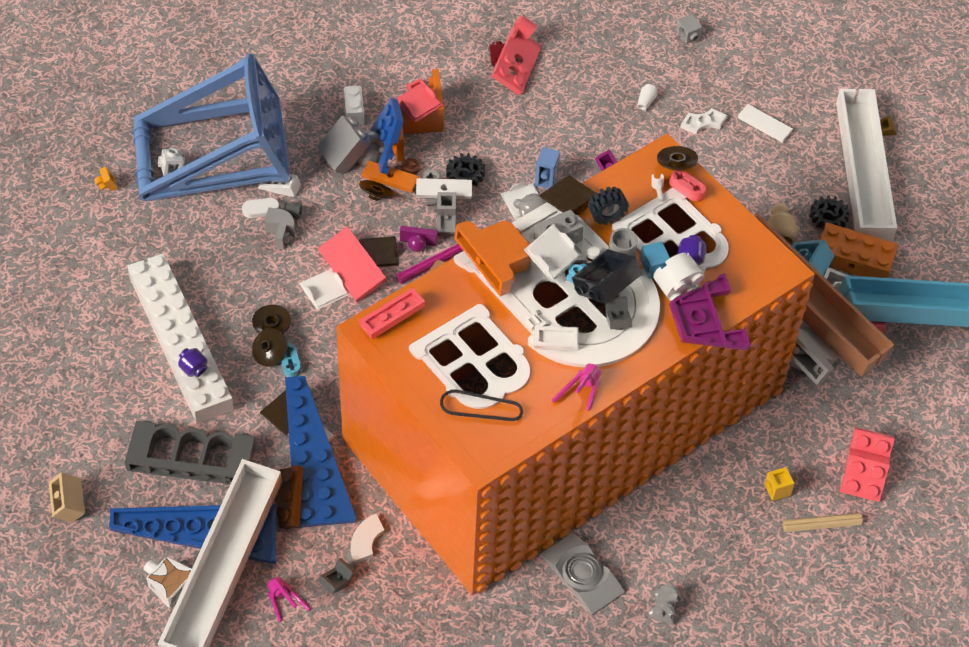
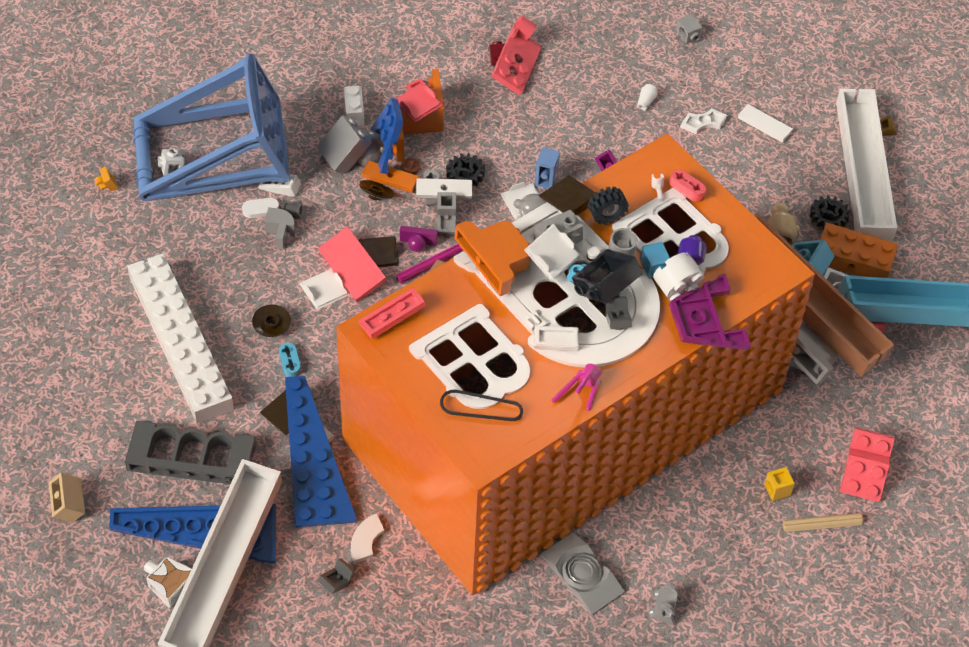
(192, 362): dark purple head -> none
(276, 347): dark brown dish -> none
(279, 590): dark pink plant -> none
(289, 497): reddish brown wing -> none
(677, 158): dark brown dish -> none

